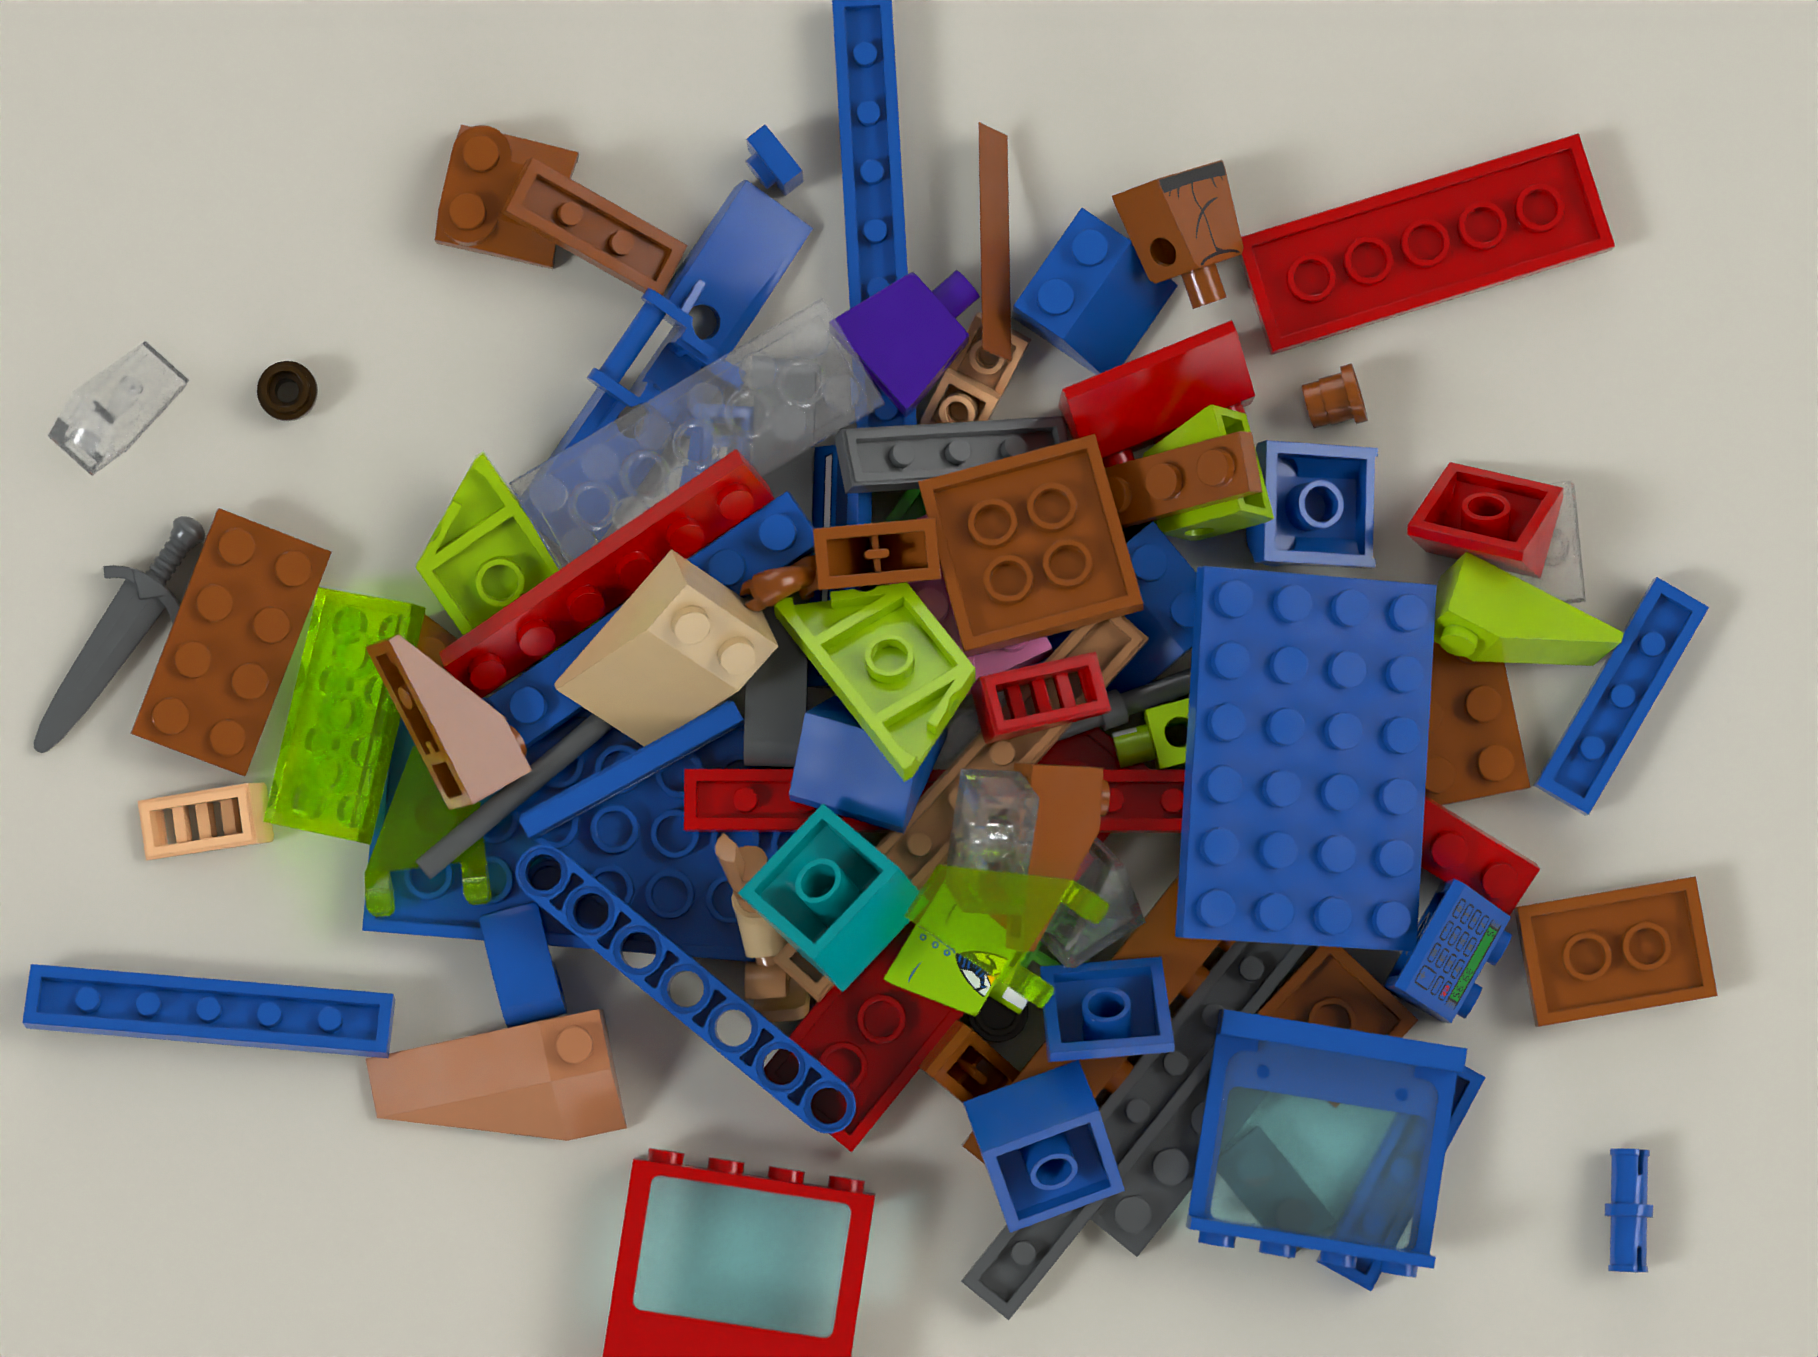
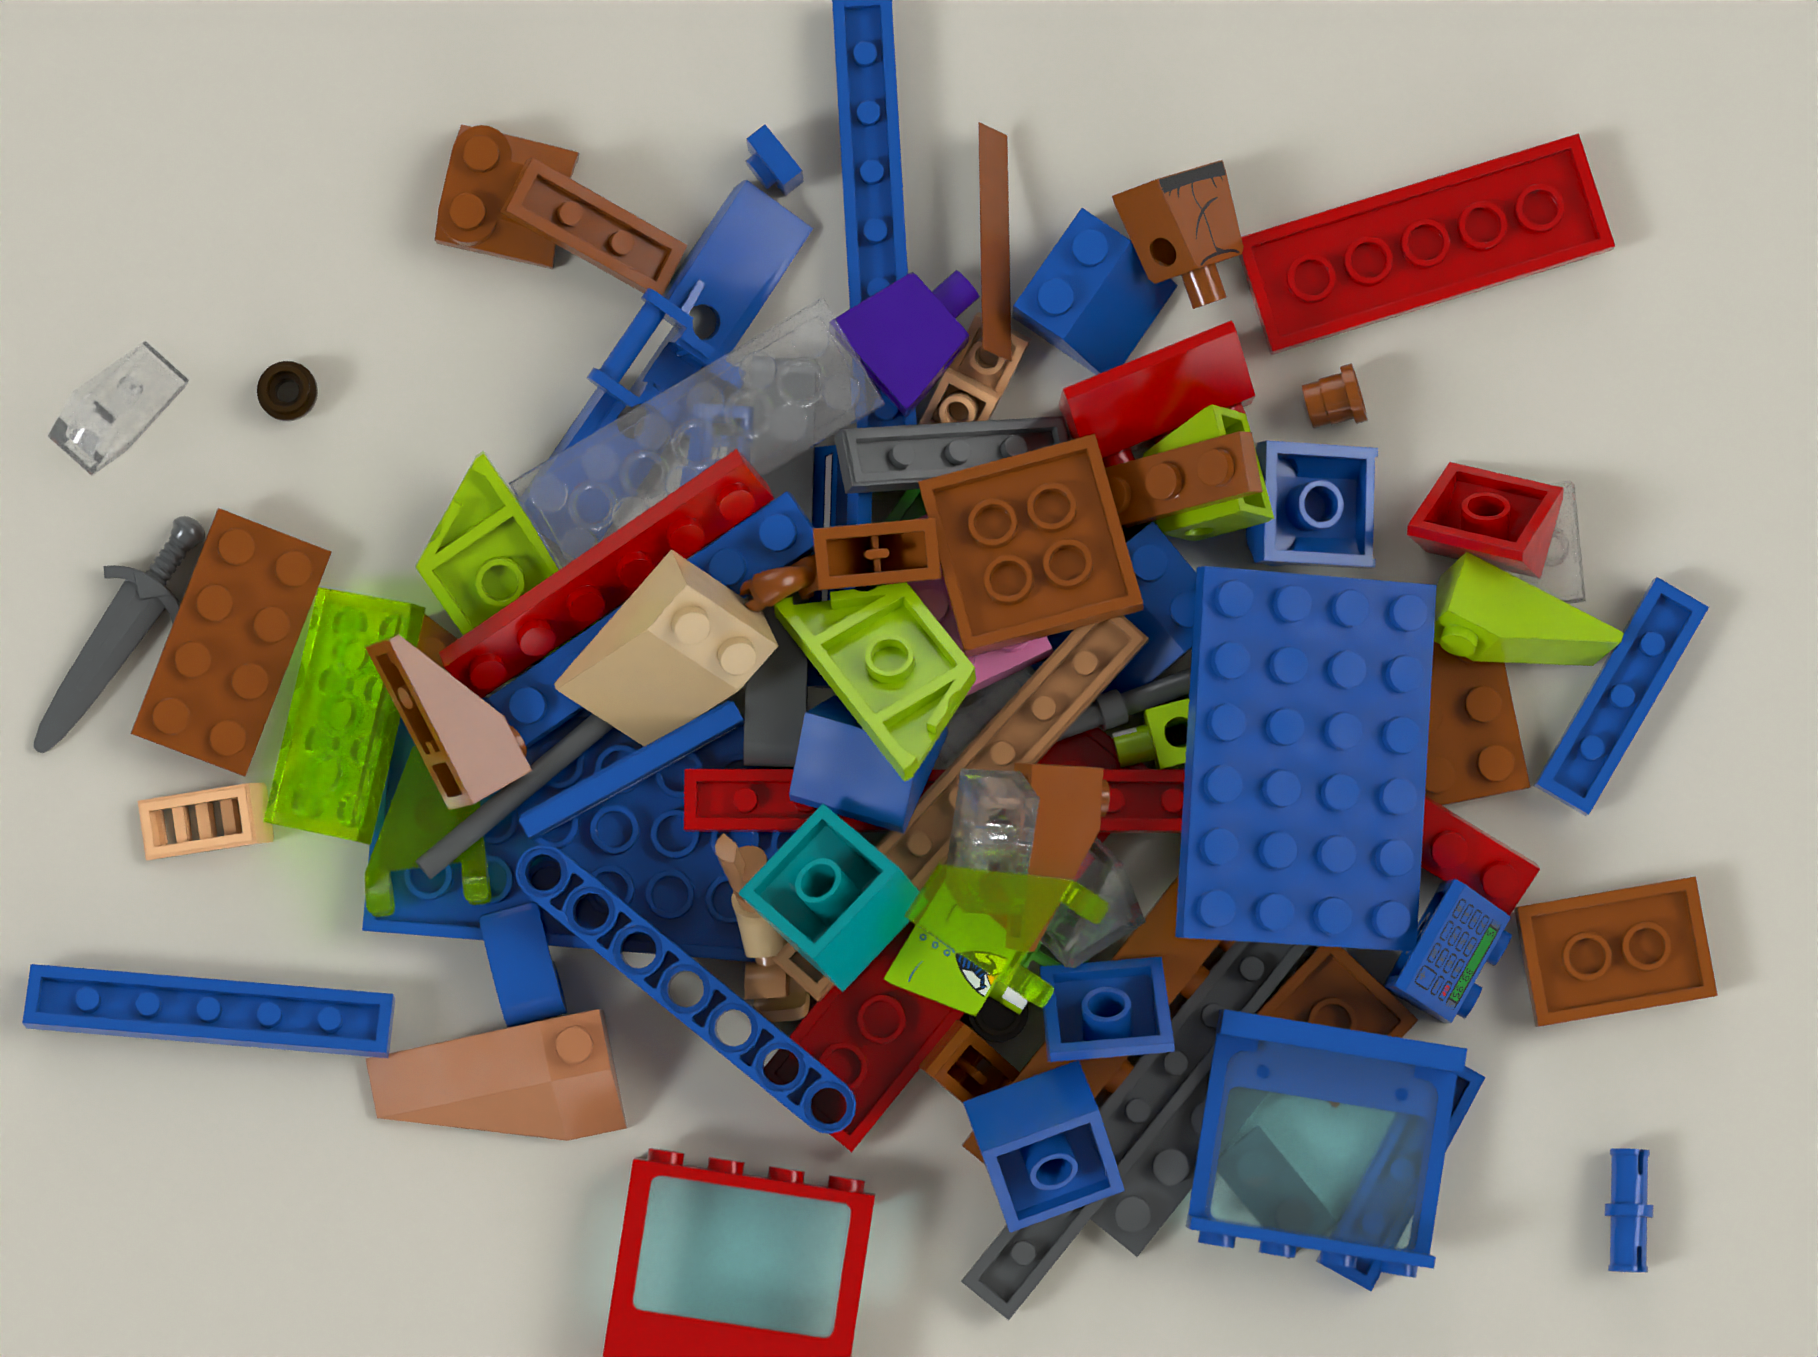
(989, 710): red slope -> none

